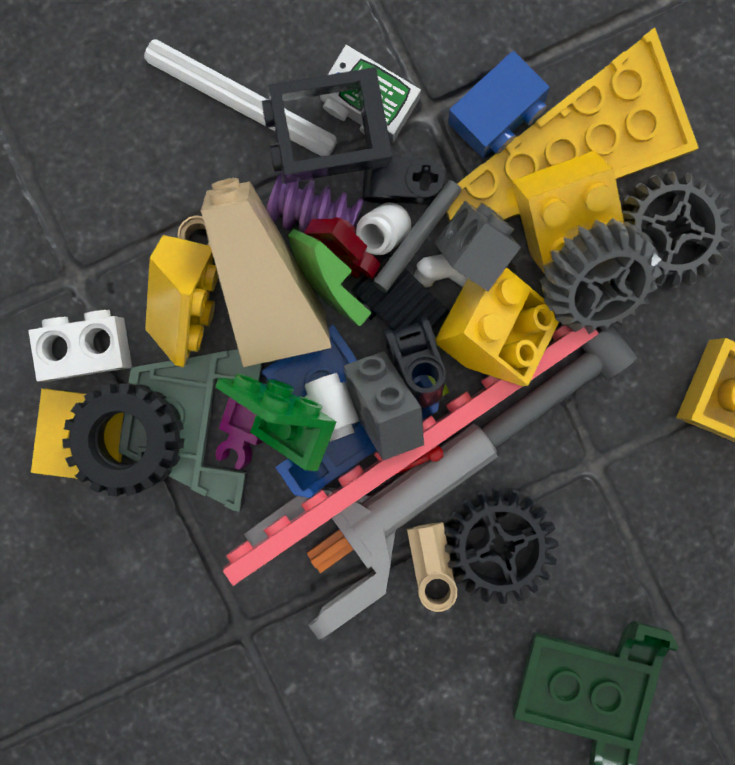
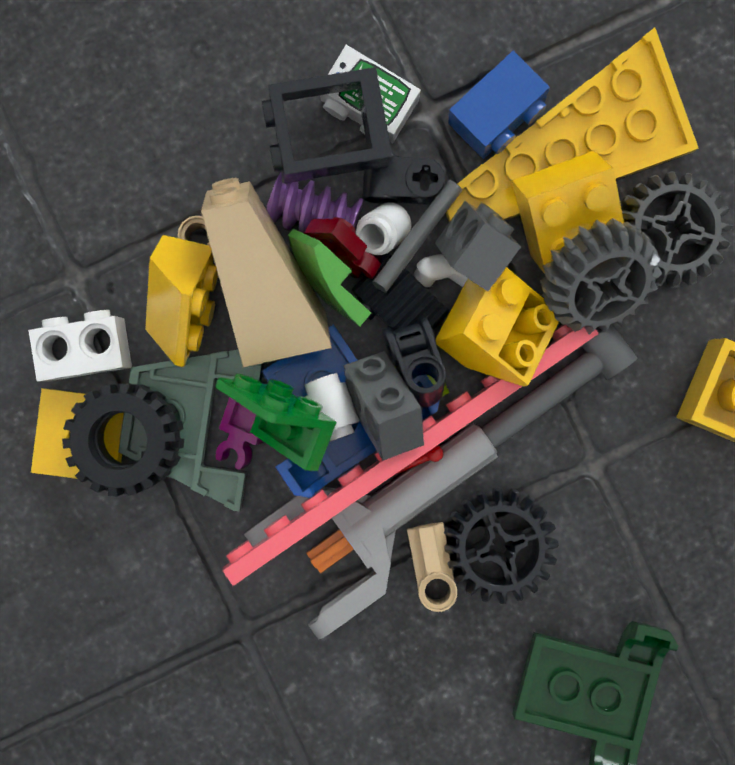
(235, 95): white axle -> none

